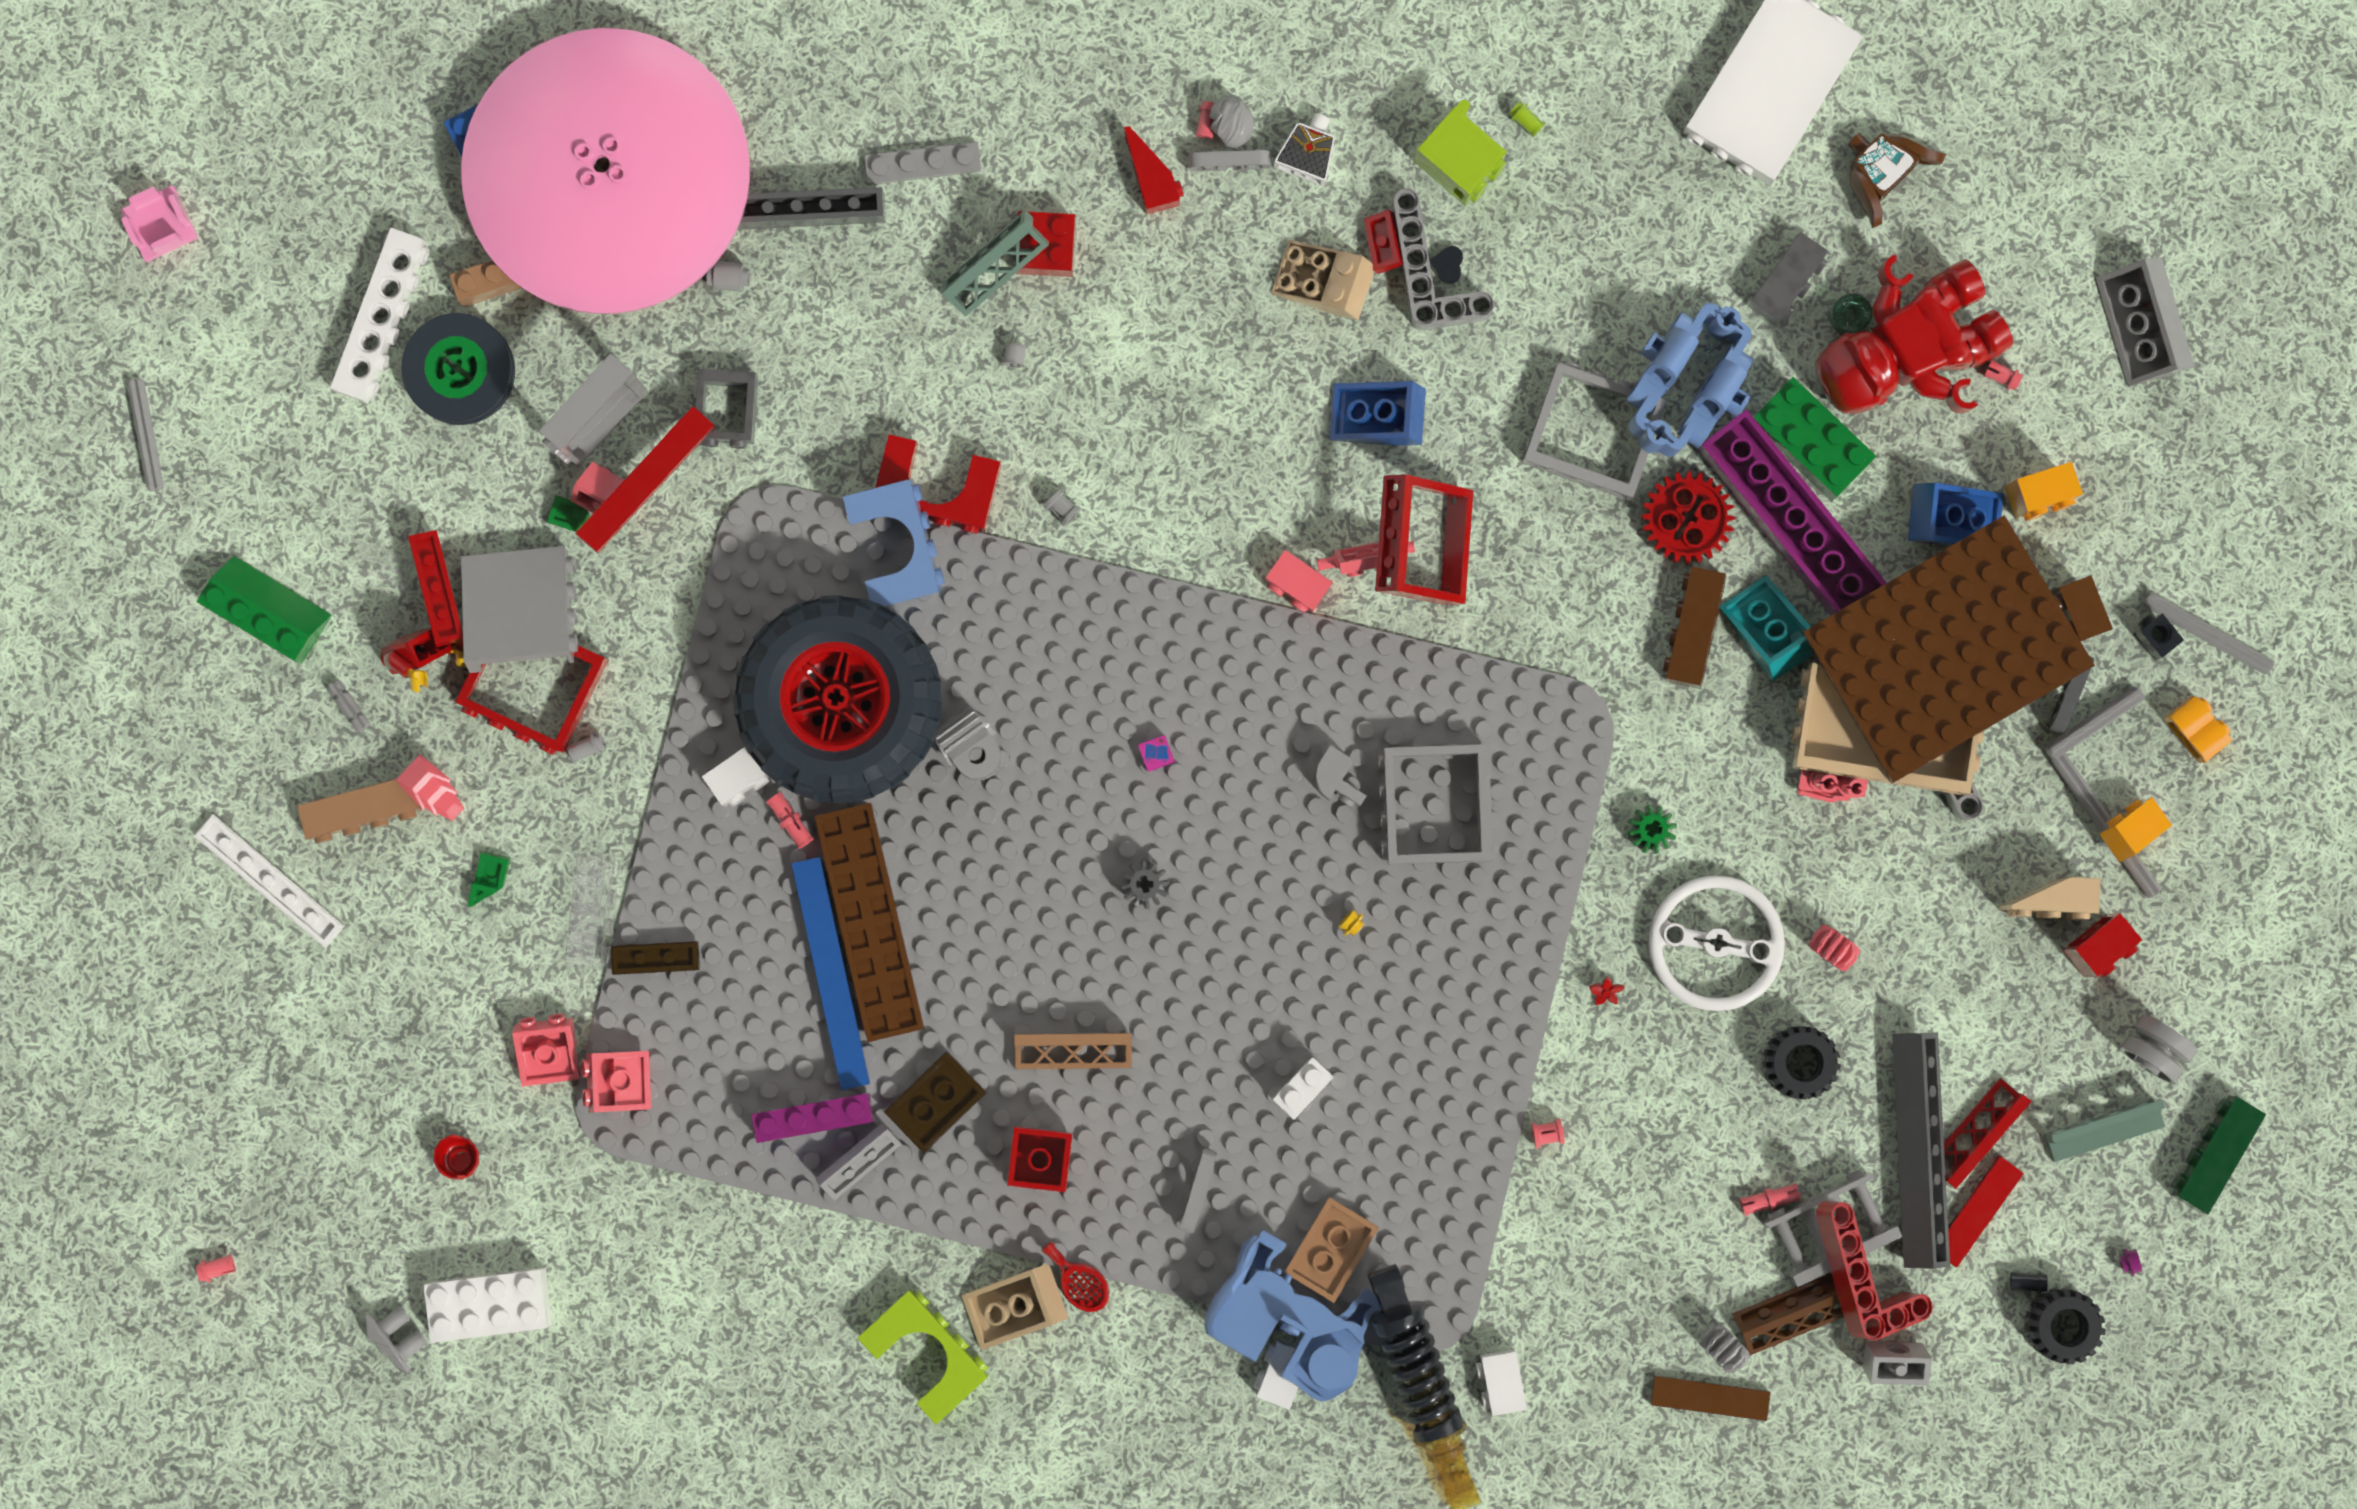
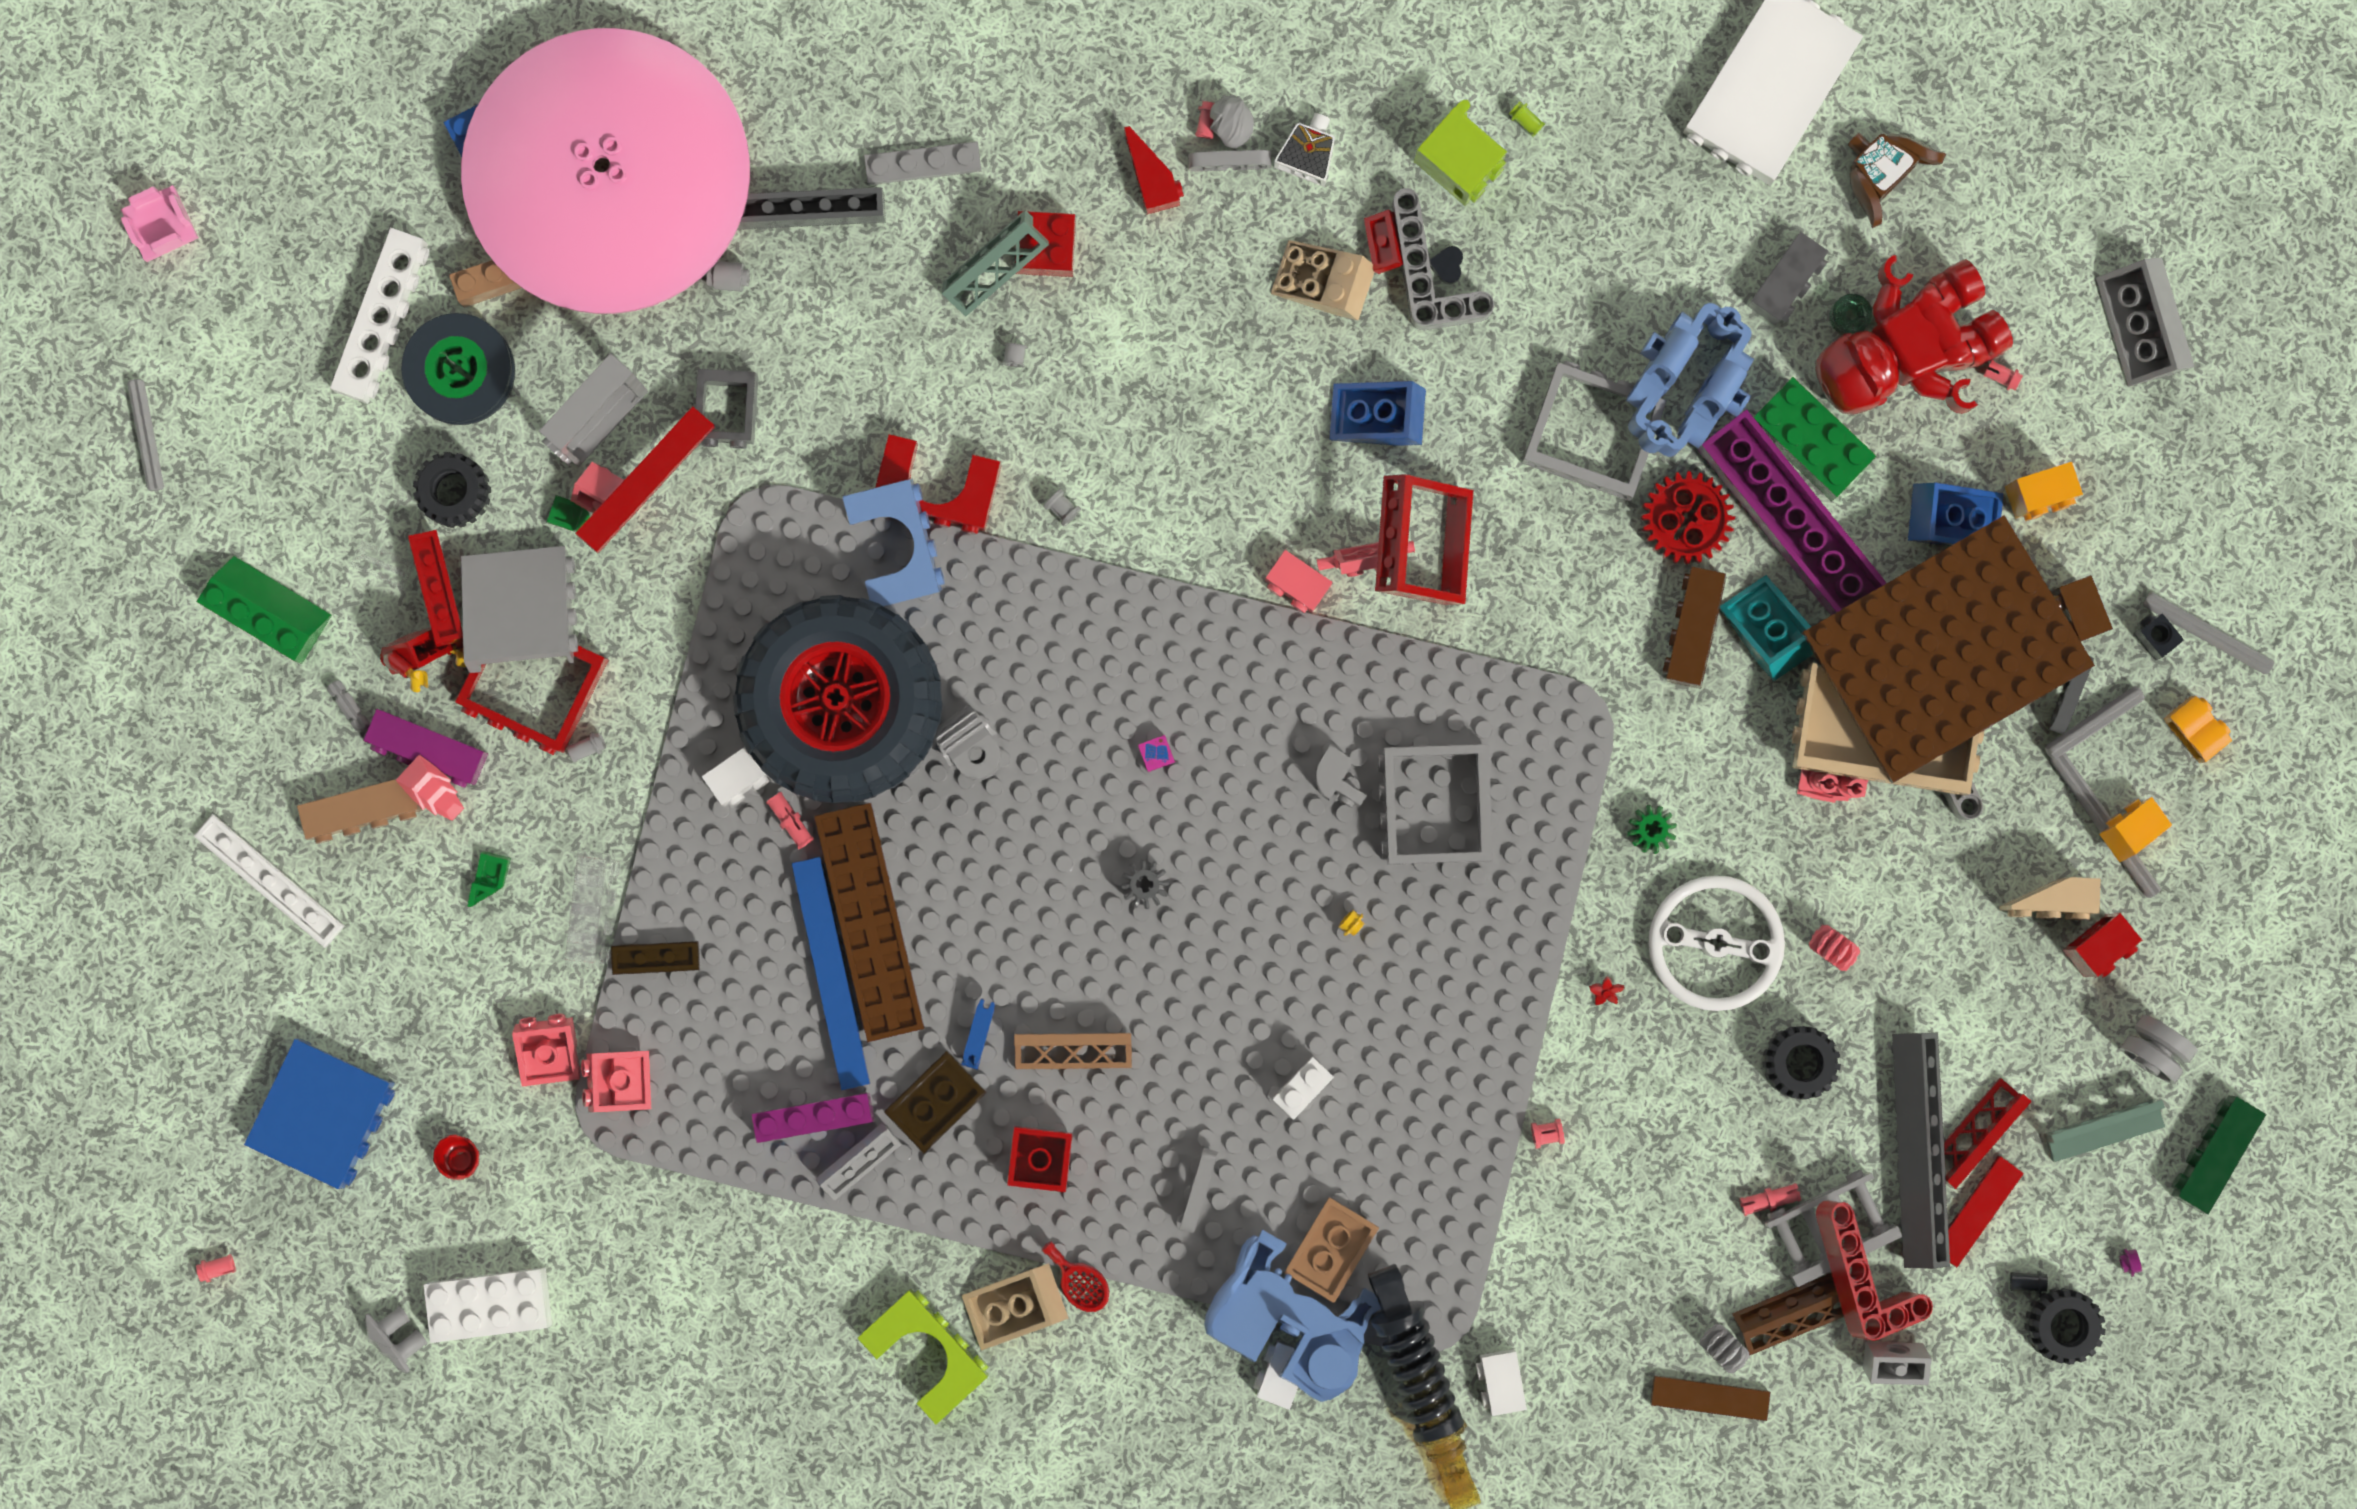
(320, 1115): none -> blue panel
(410, 740): none -> magenta brick
(469, 506): none -> black tyre
(978, 1035): none -> blue piece

